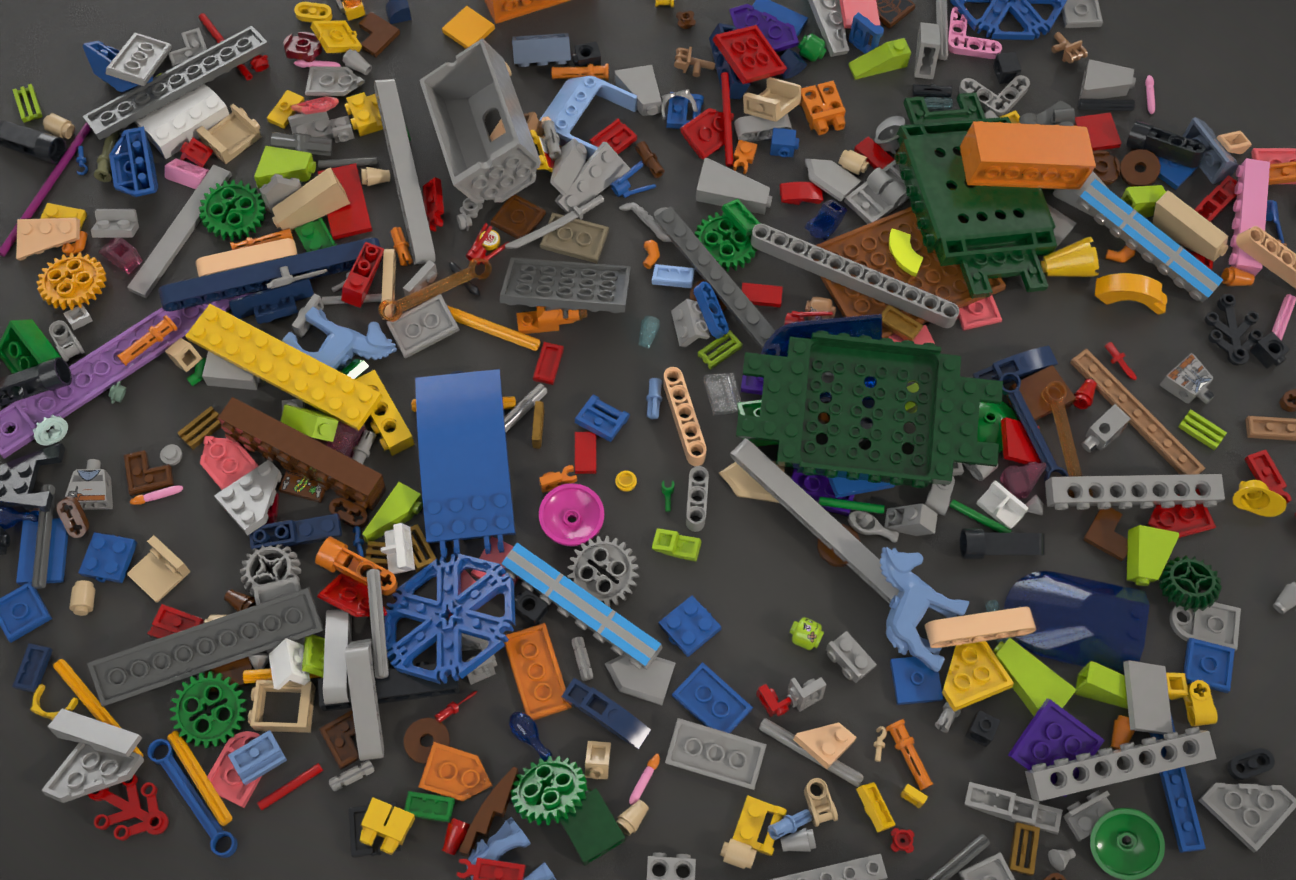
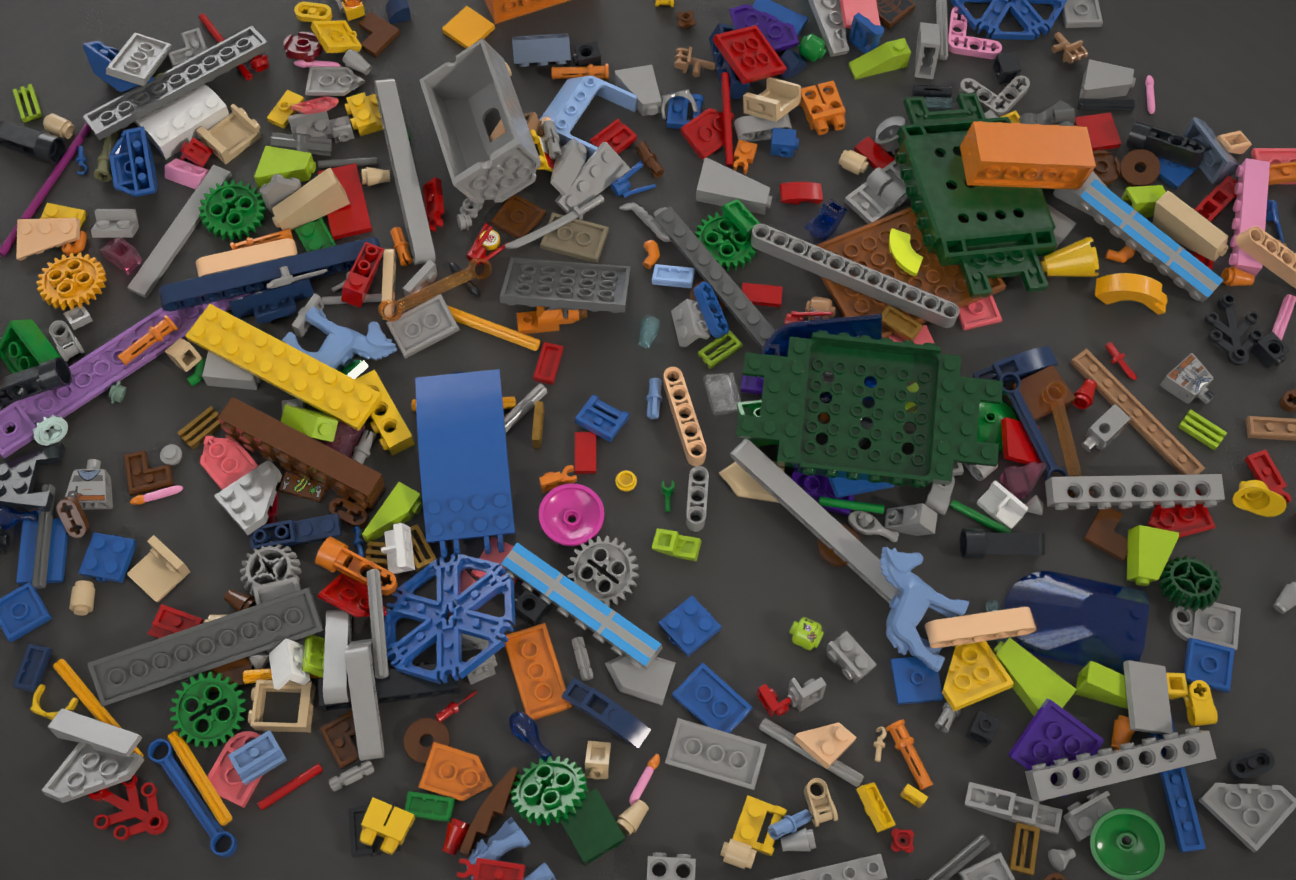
(831, 178): light grey tile -> none

